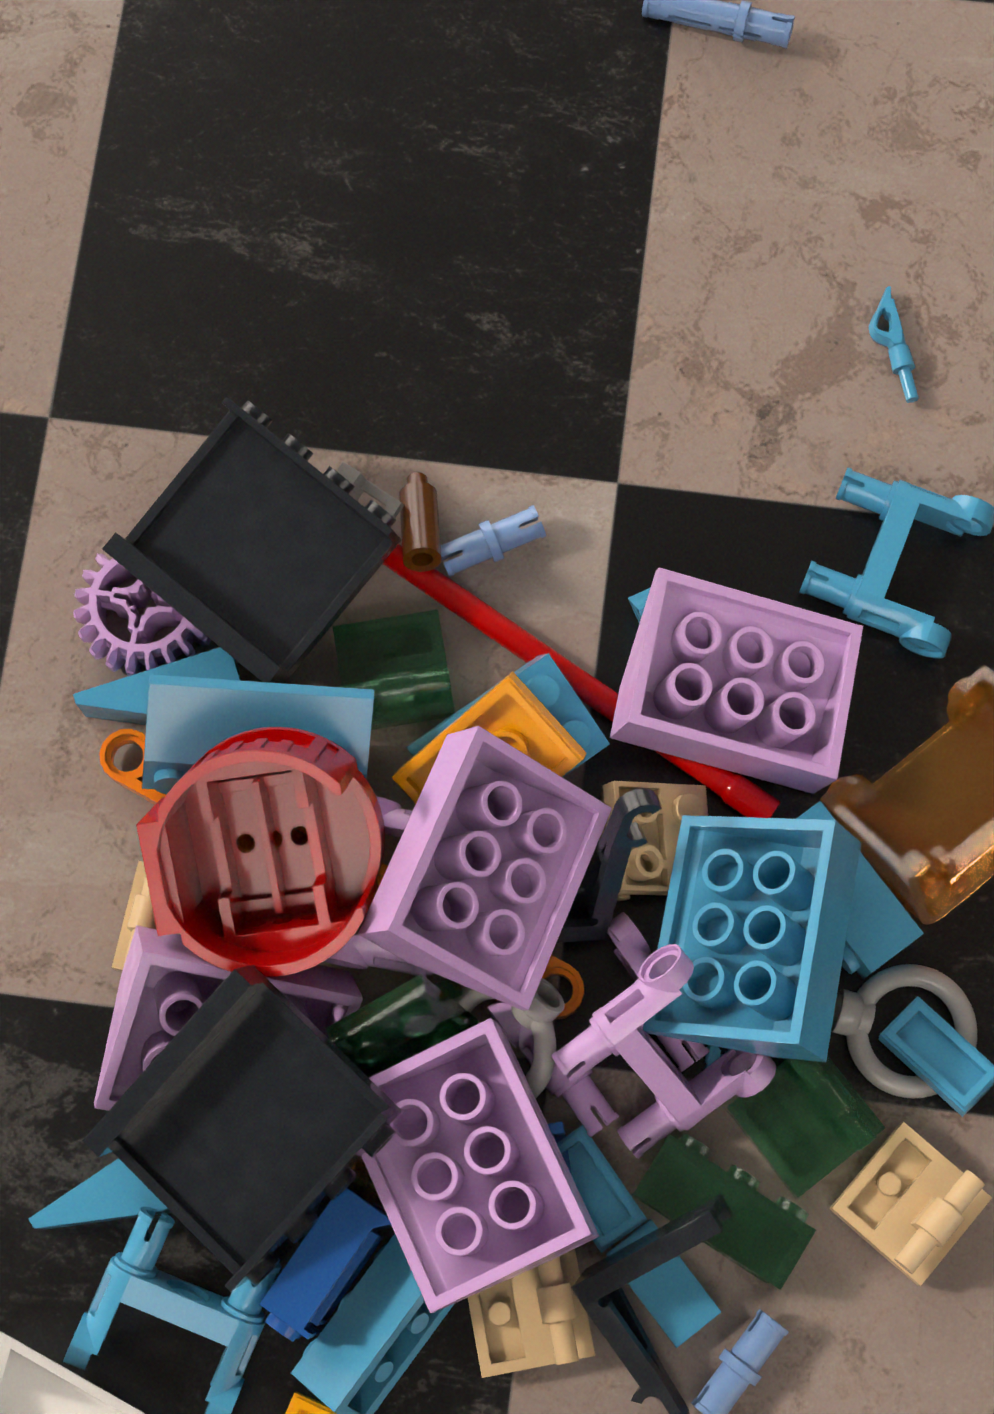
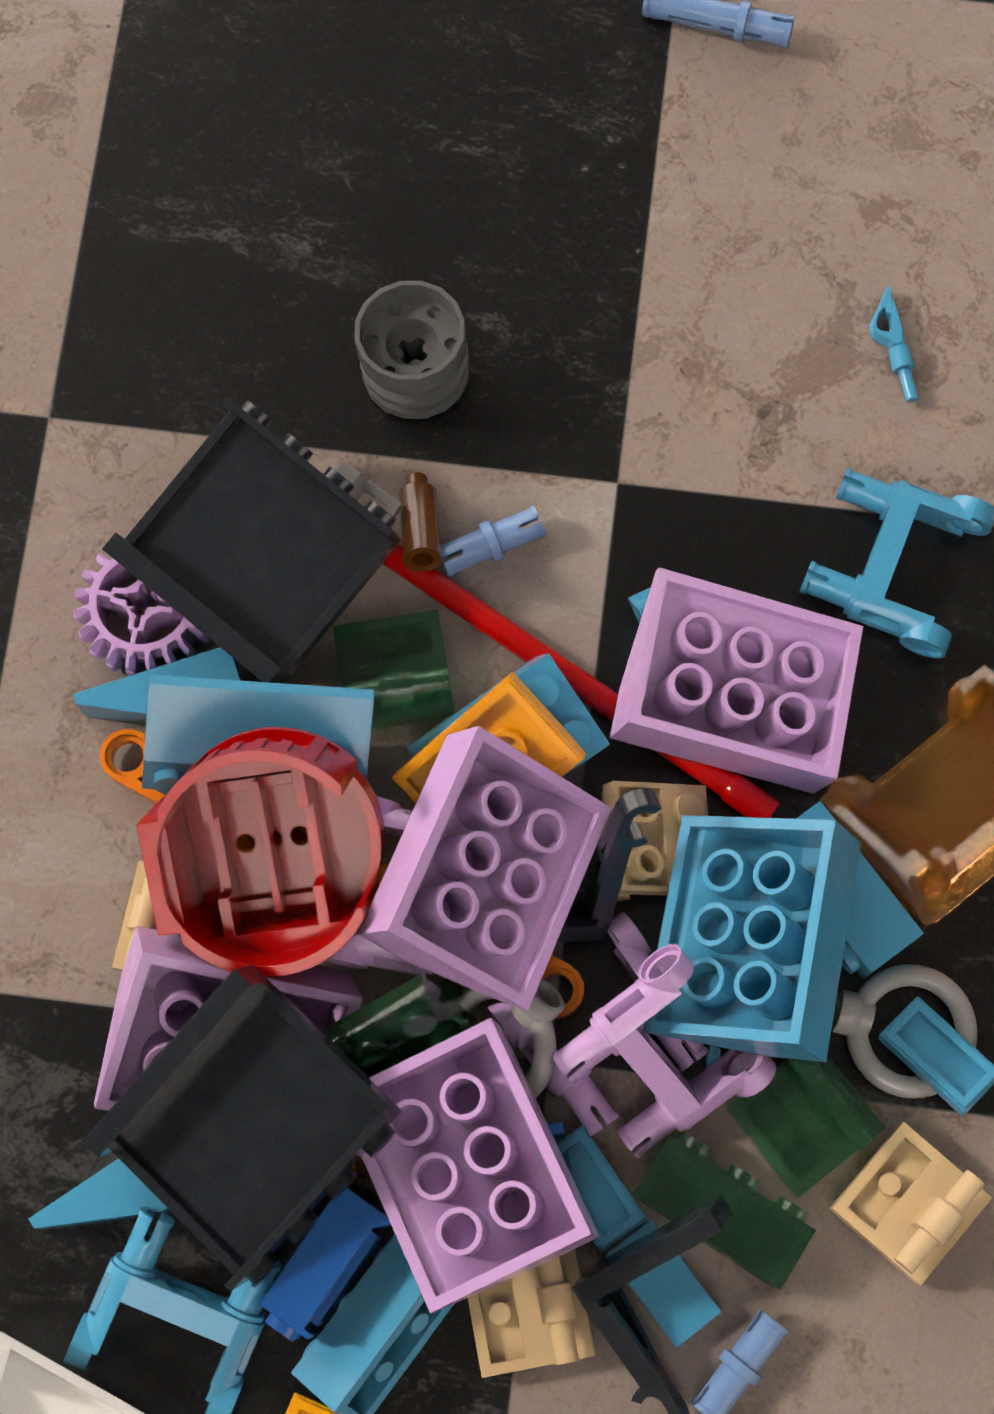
(410, 325): none -> dark grey wheel

